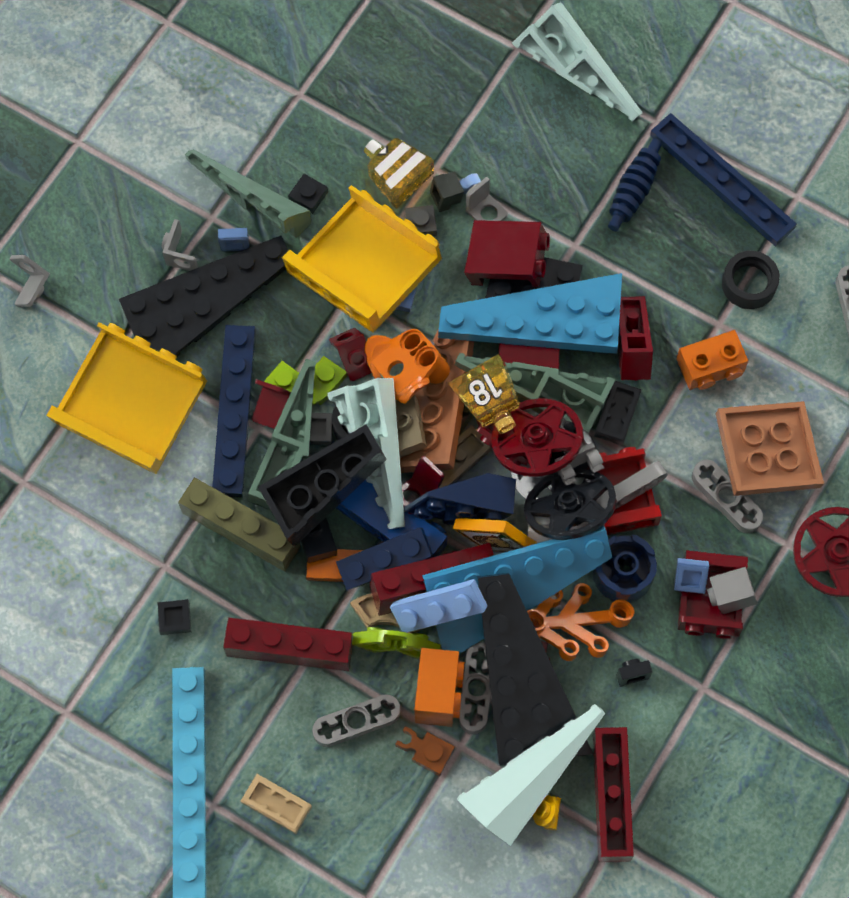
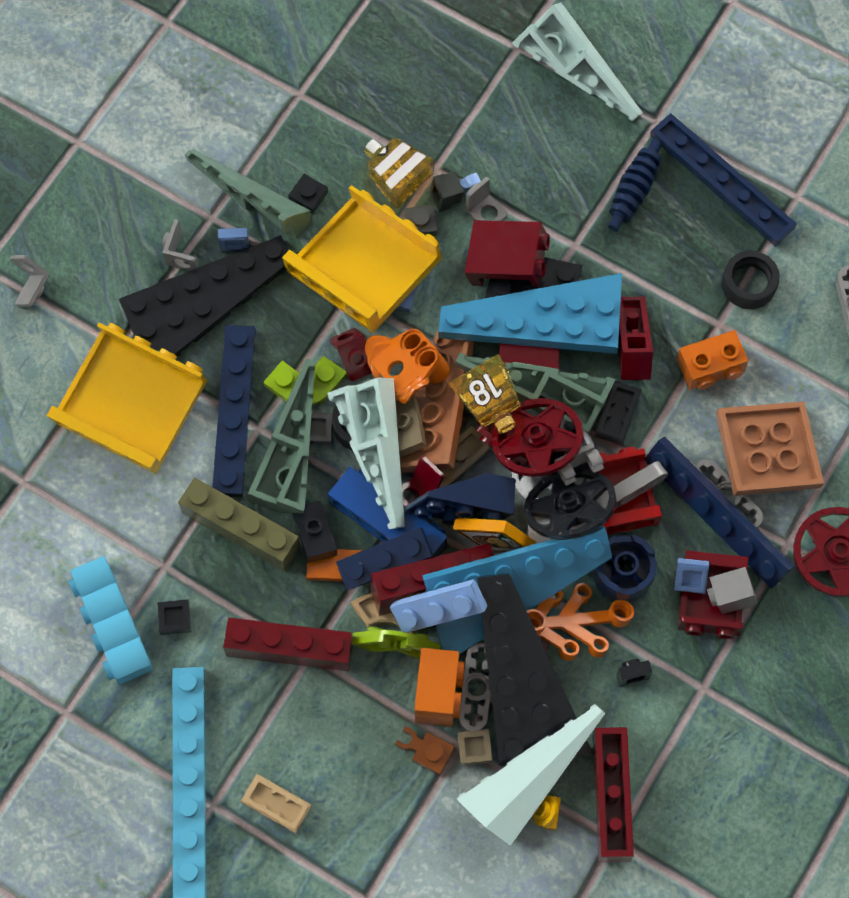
(111, 620): none -> medium azure brick
(270, 404): dark red bracket -> none
(320, 483): black wedge -> none
(381, 720): light grey beam -> none
(474, 747): none -> dark tan plate
(720, 513): none -> dark blue plate

